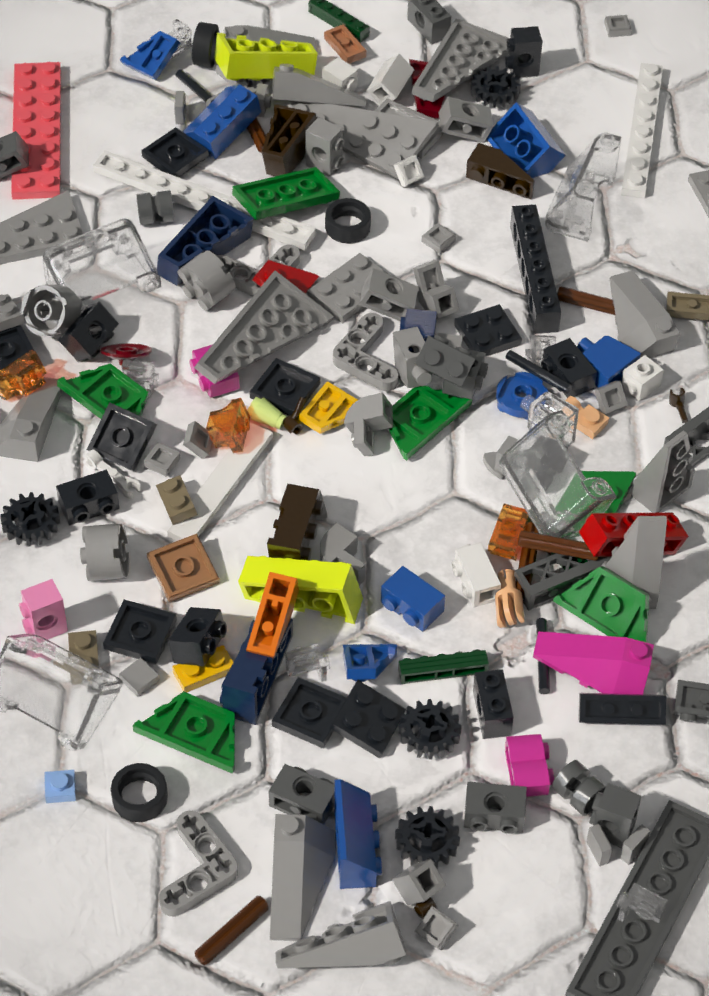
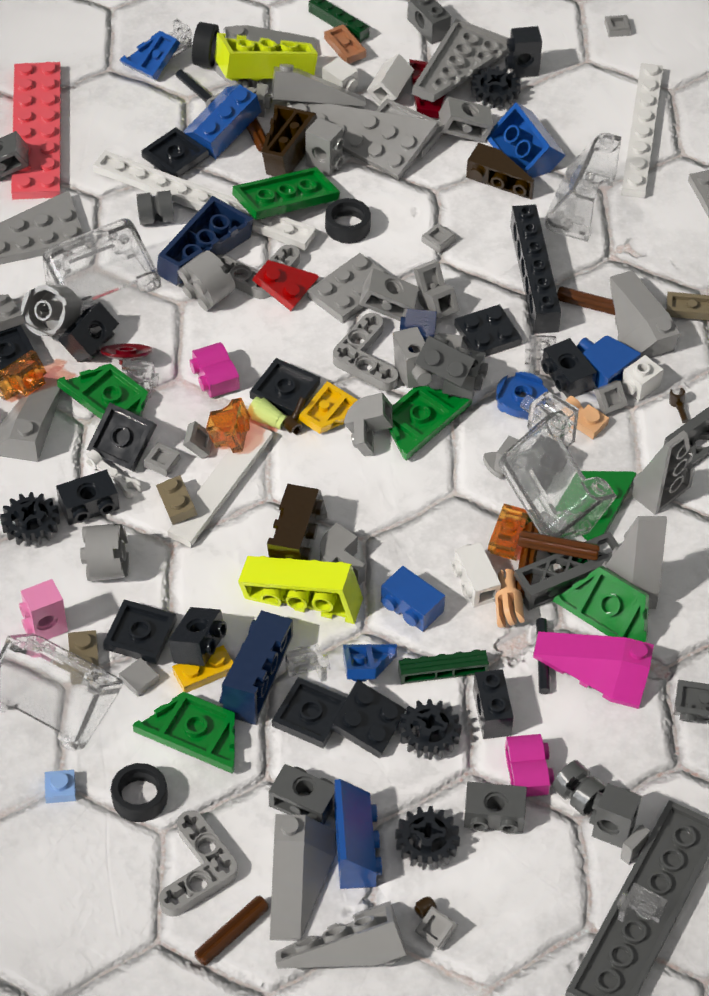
(180, 107): light grey tile -> none
(183, 568): medium nougat tile -> none
(267, 323): light grey wing -> none
(273, 614): orange slope -> none
(409, 170): white tile -> none
(419, 882): light grey brick -> none
(538, 372): black bar -> none
(599, 844): light grey tile -> none
(606, 531): red brick -> none
(622, 708): black plate -> none

